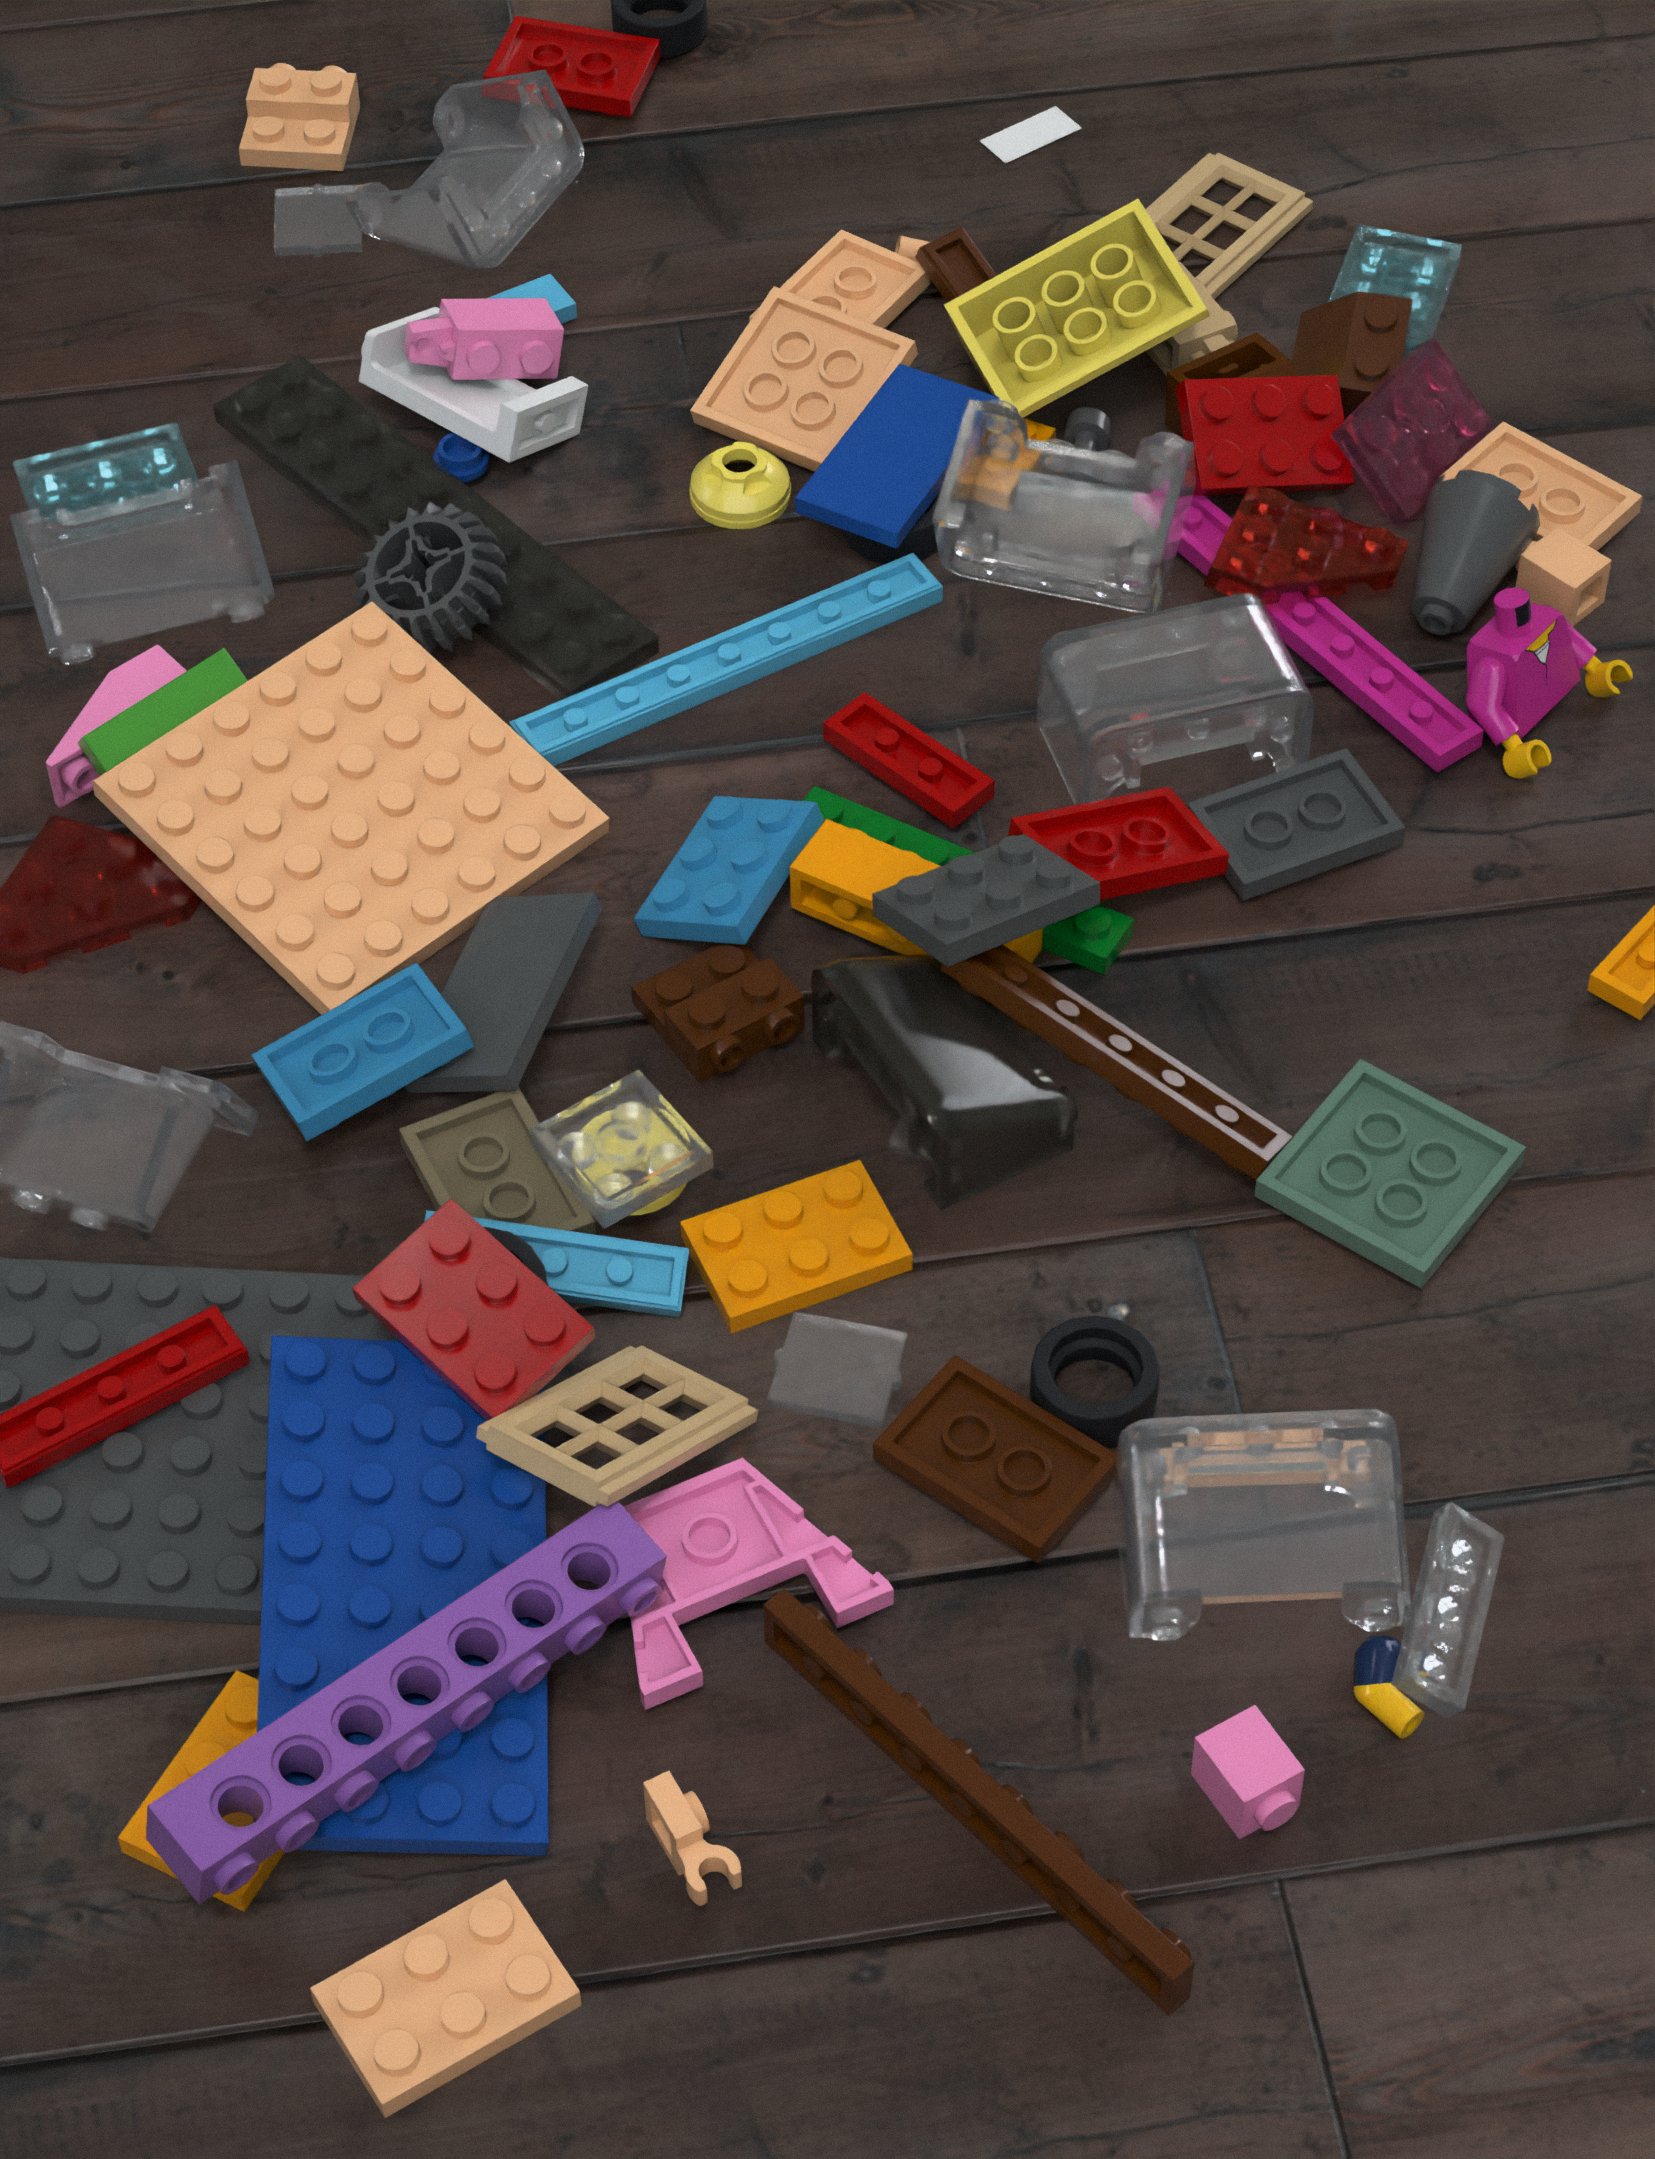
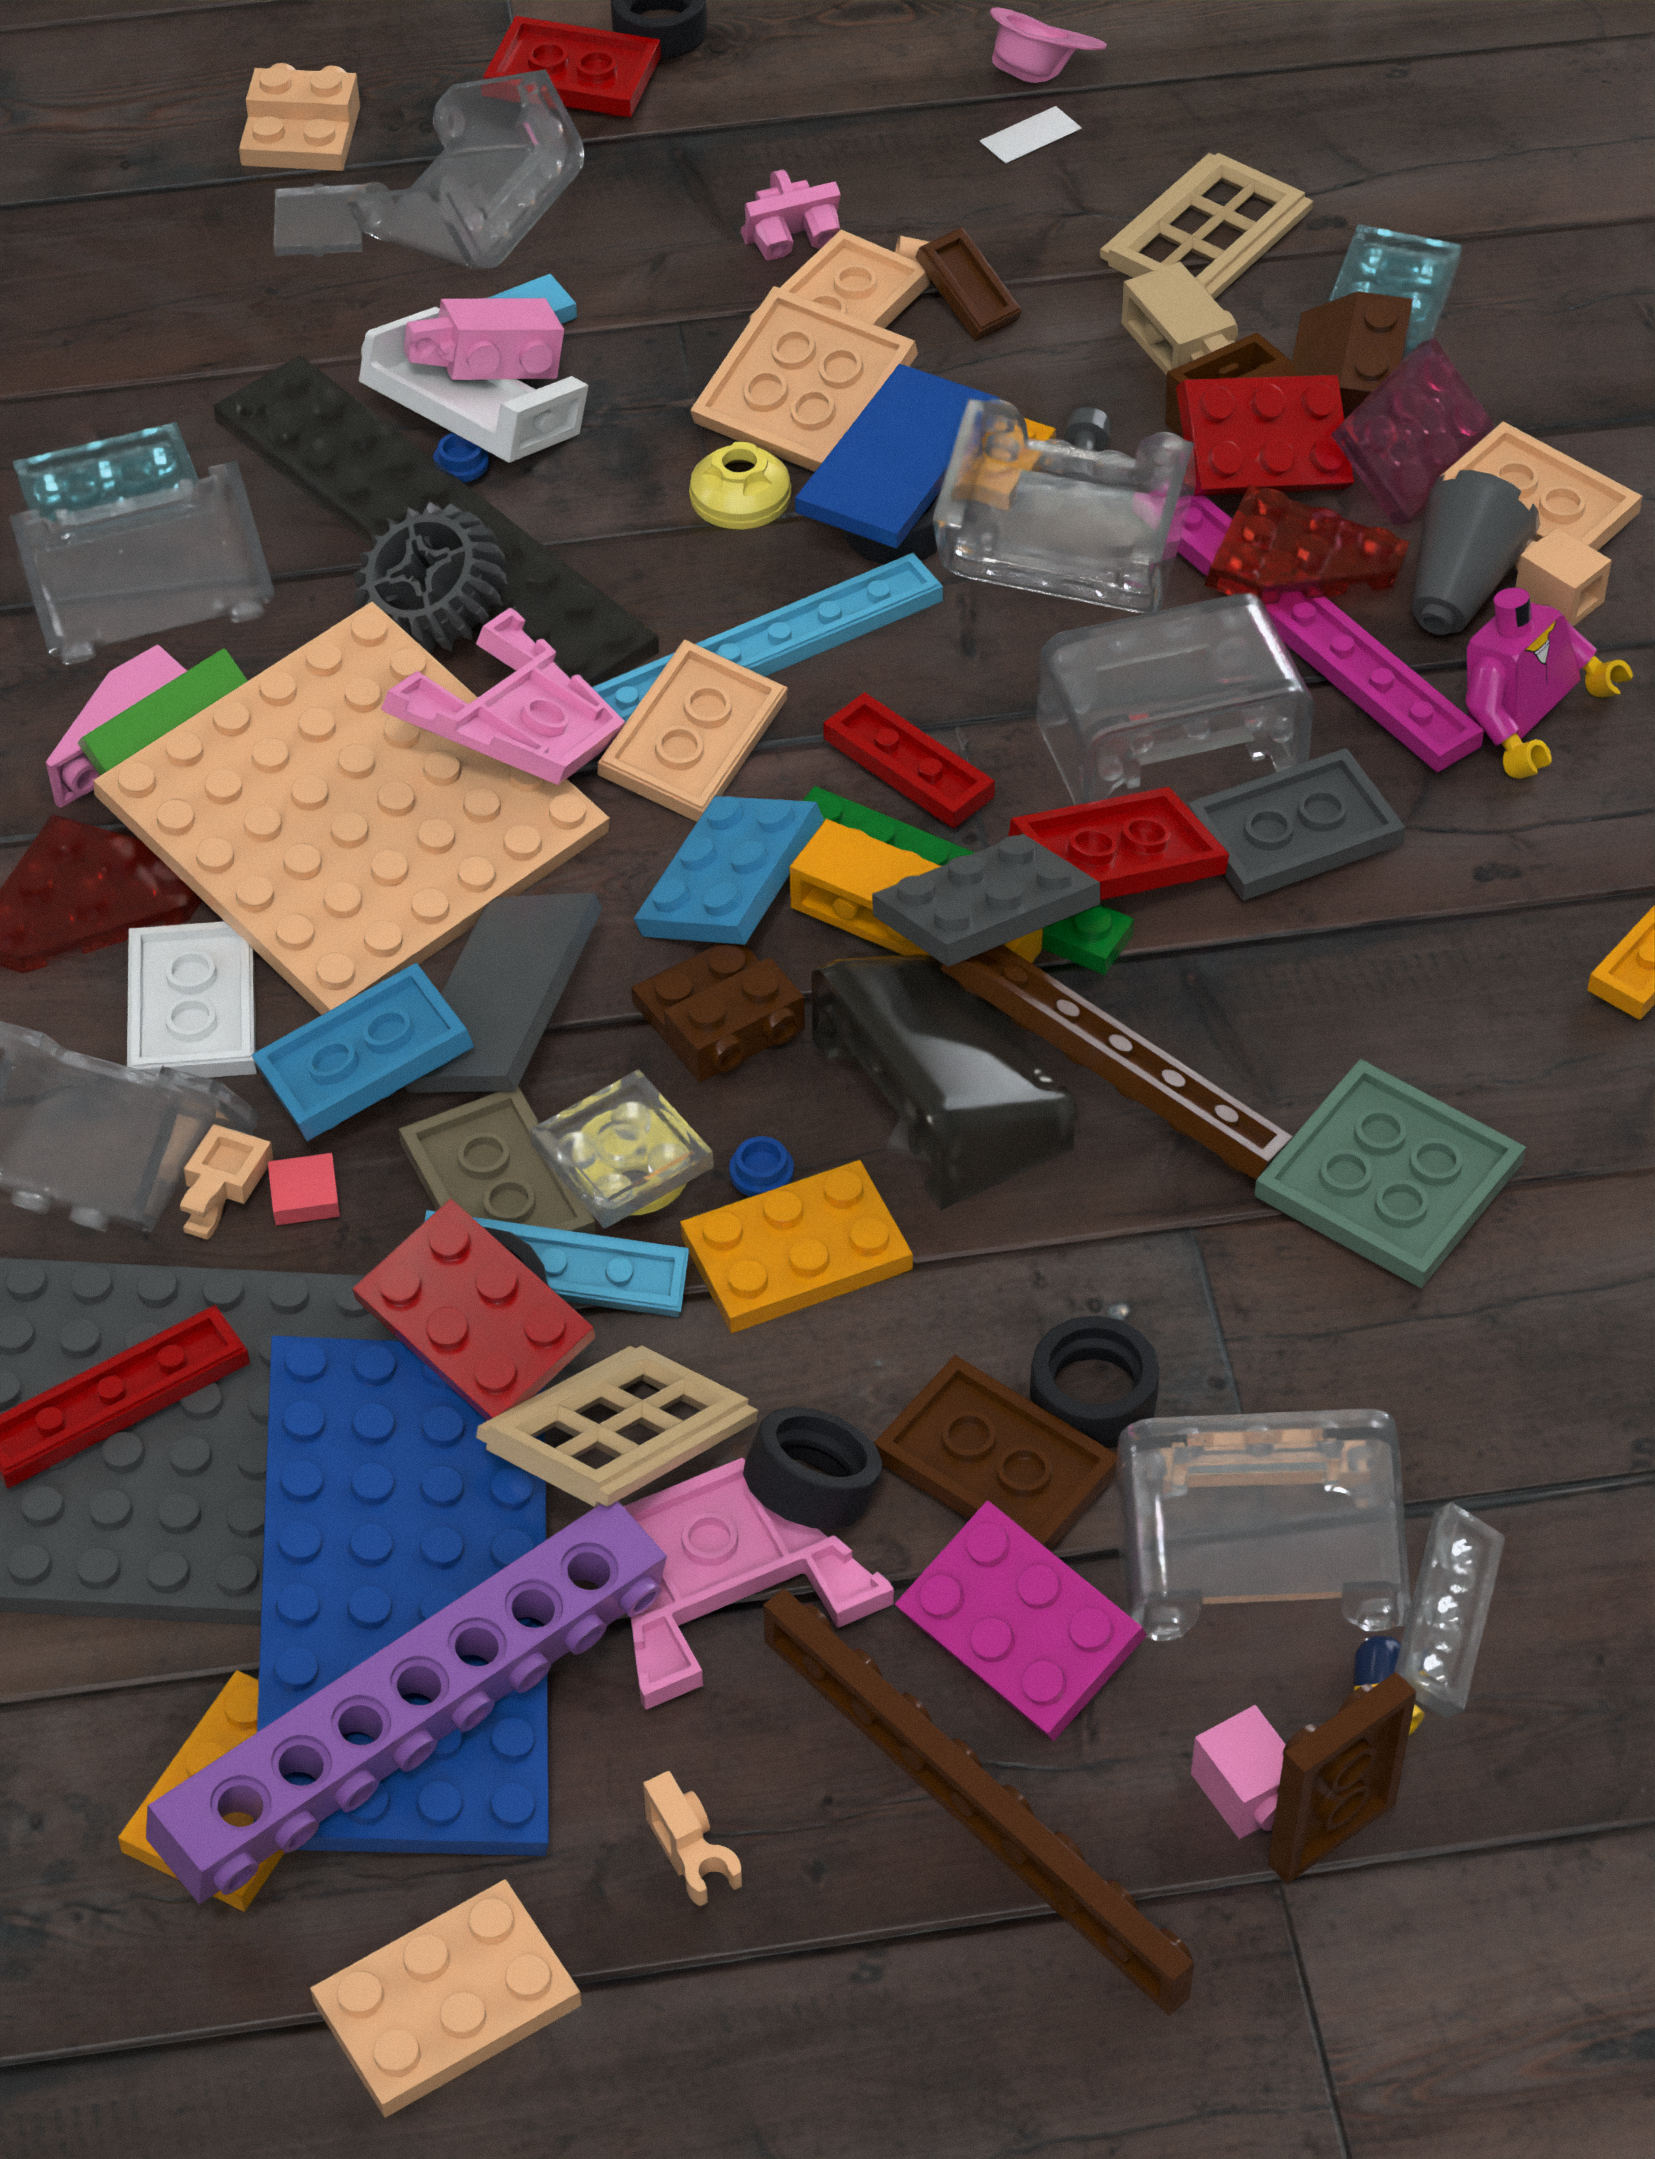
(191, 1000): none -> white tile
(221, 1169): none -> light nougat plate
(303, 1189): none -> coral tile
(527, 720): none -> bright pink wing
(692, 730): none -> light nougat tile
(760, 1166): none -> blue plate
(789, 210): none -> bright pink hips
(804, 1494): none -> black tyre
(837, 1369): clear piece -> none
(1021, 1620): none -> dark pink plate
(1033, 48): none -> bright pink piece
(1075, 310): light yellow slope -> none
(1340, 1775): none -> reddish brown plate

